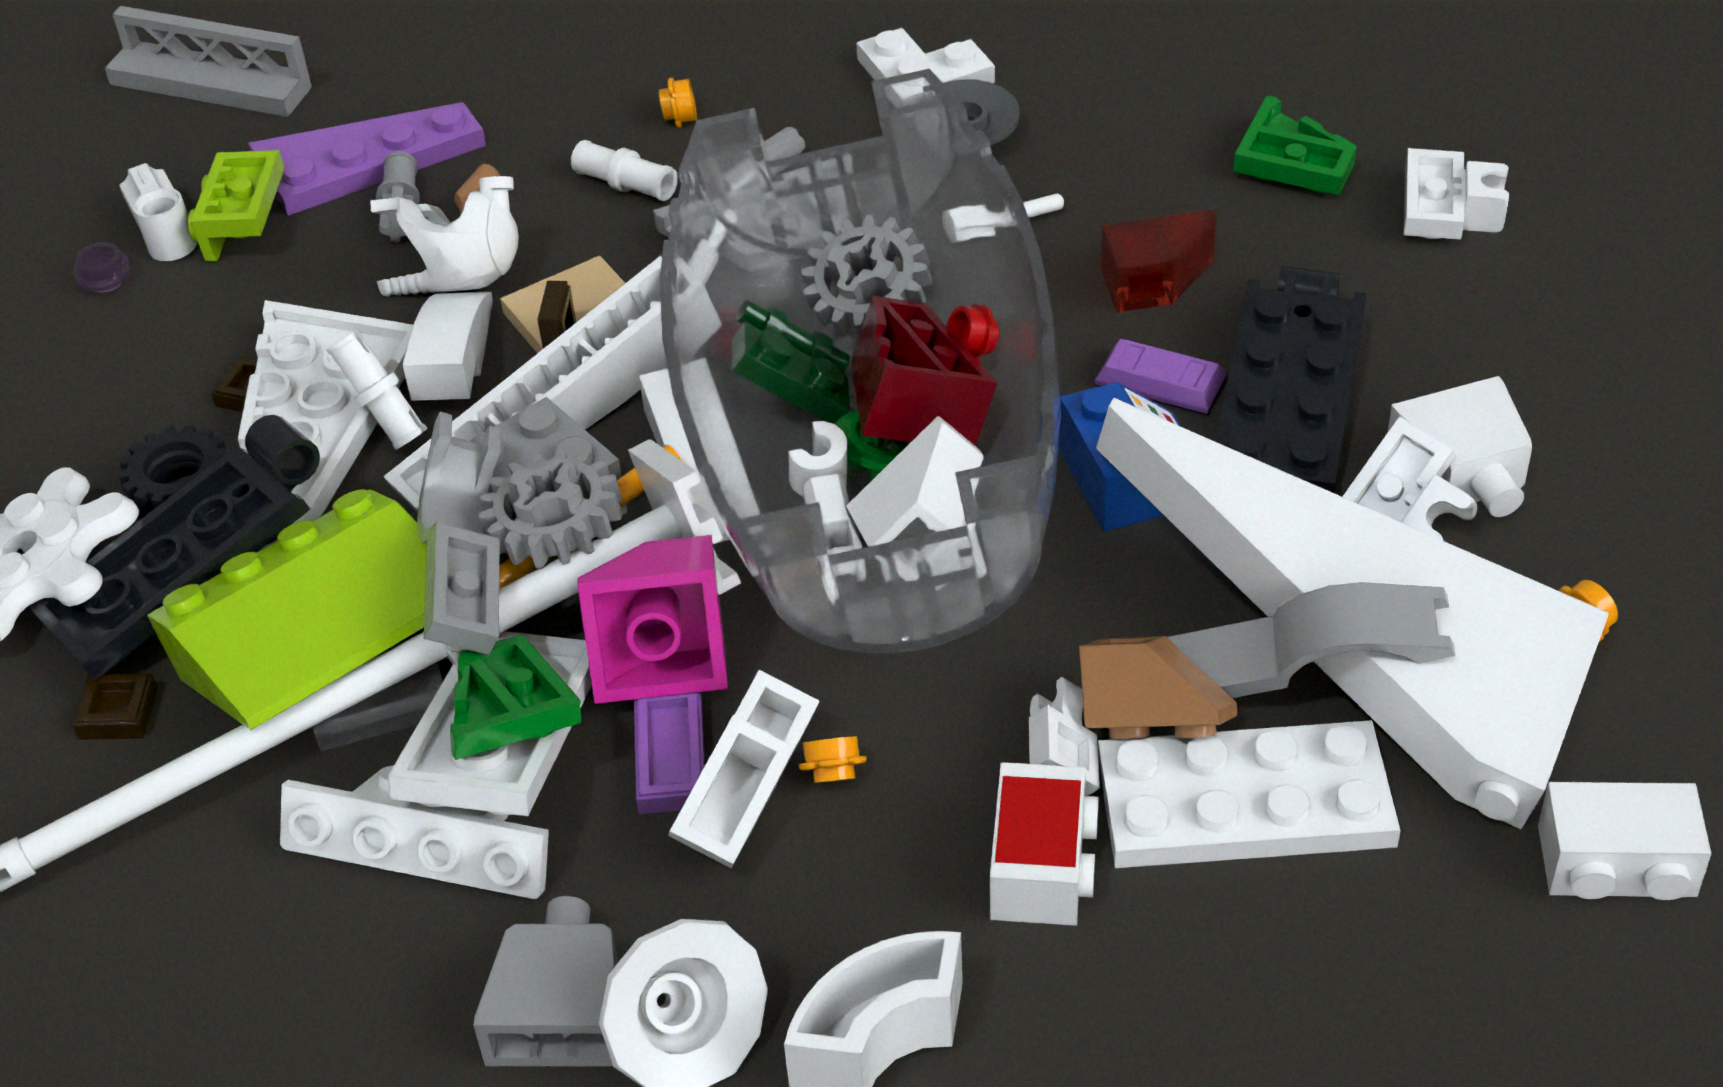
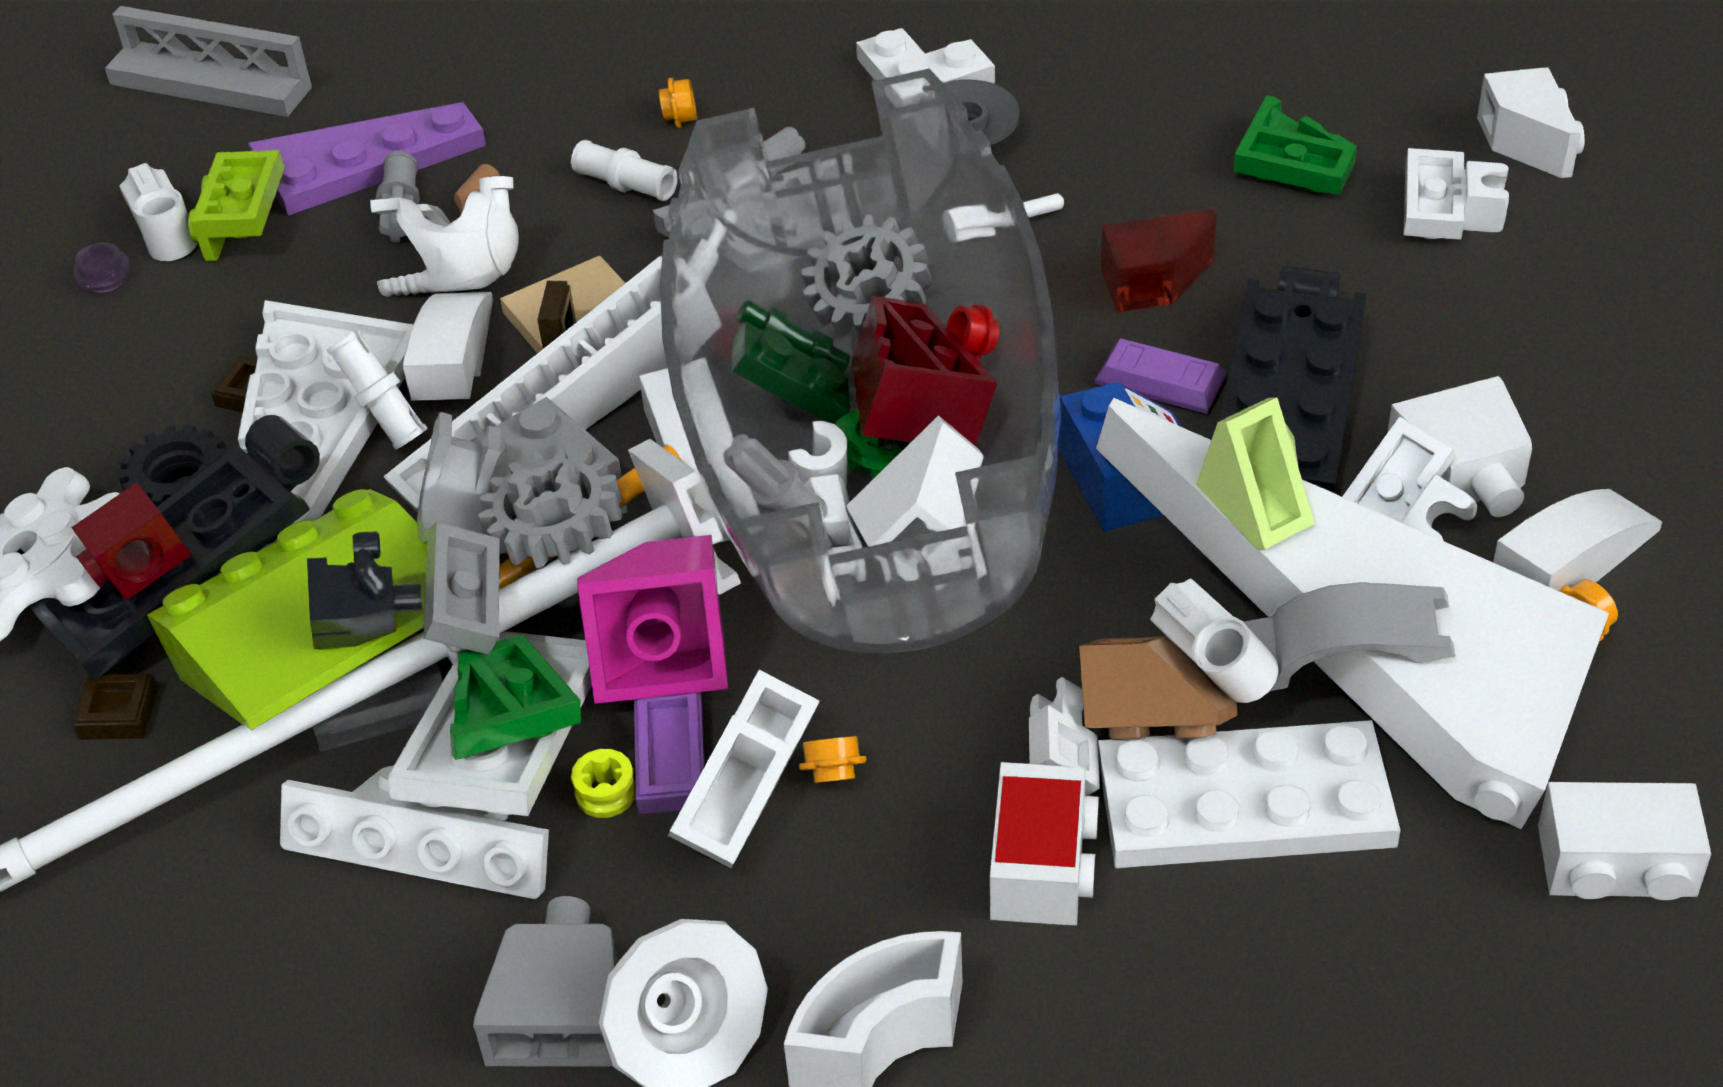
(152, 545): none -> dark red brick
(356, 599): none -> black piece
(605, 799): none -> neon yellow bush
(772, 481): none -> light grey axle
(1215, 641): none -> white piece
(1256, 475): none -> yellowish green slope
(1530, 120): none -> white slope
(1576, 539): none -> white slope

